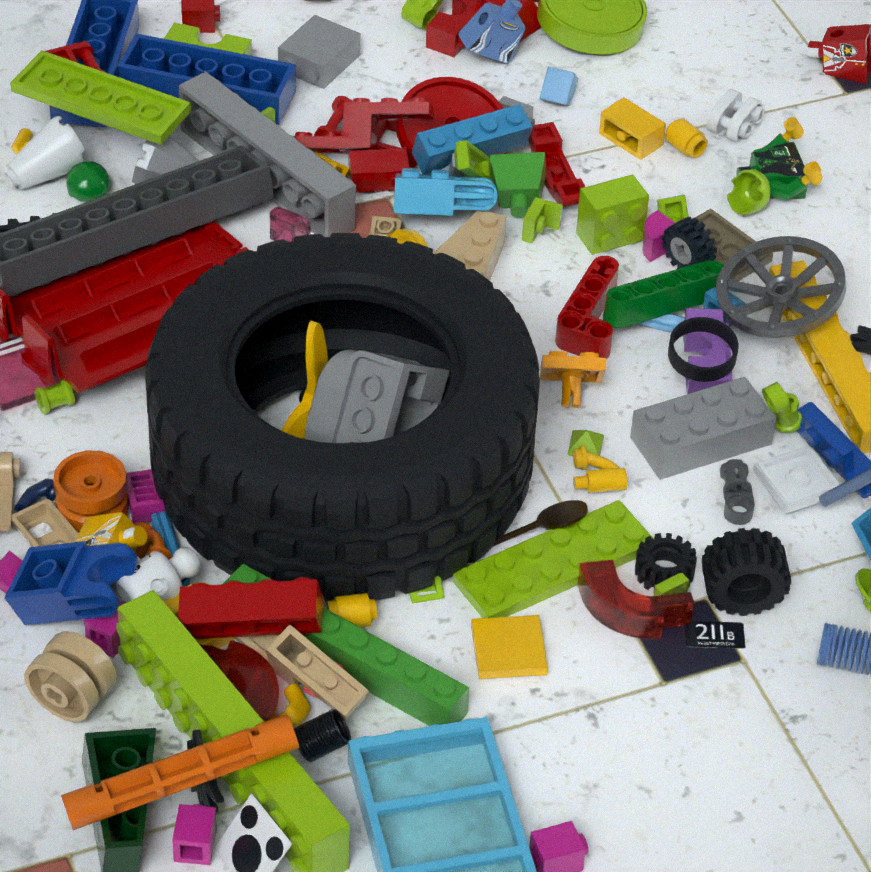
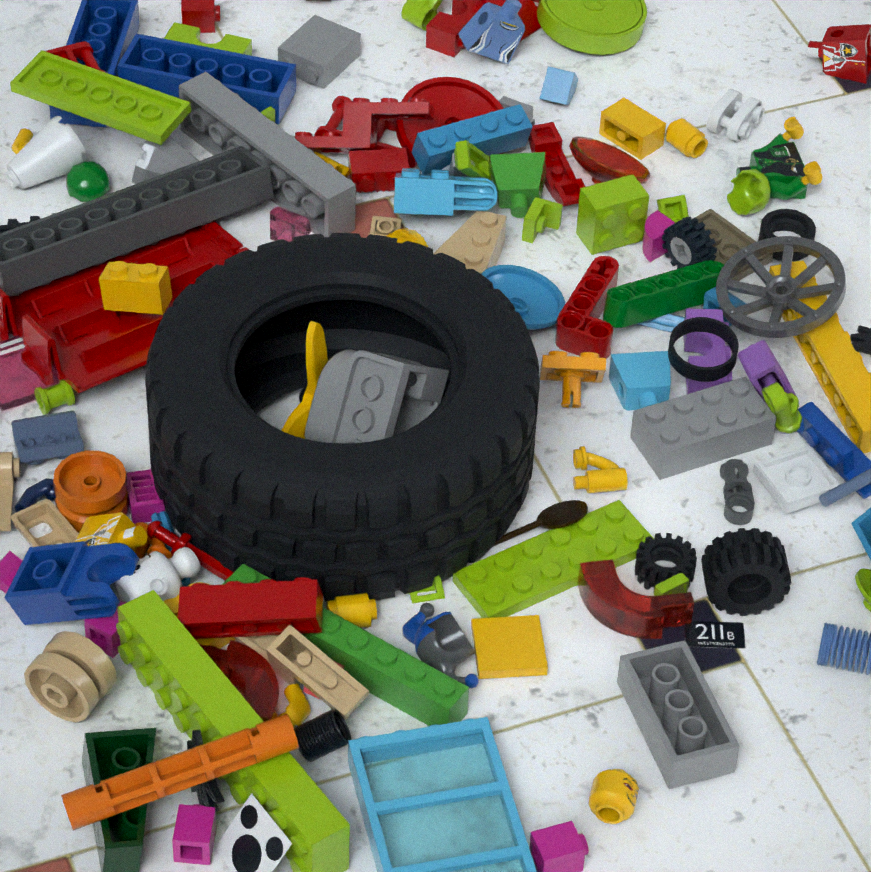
(46, 437): none -> sand blue bracket
(135, 287): none -> yellow brick
(175, 542): none -> red sword
(440, 642): none -> dark grey piece
(530, 293): none -> dark azure dish
(591, 440): lime slope -> none
(606, 161): none -> clear red dish
(613, 796): none -> yellow head
(640, 378): none -> medium azure torso
(677, 714): none -> light grey brick
(763, 368): none -> medium lavender brick
(787, 220): none -> black tyre

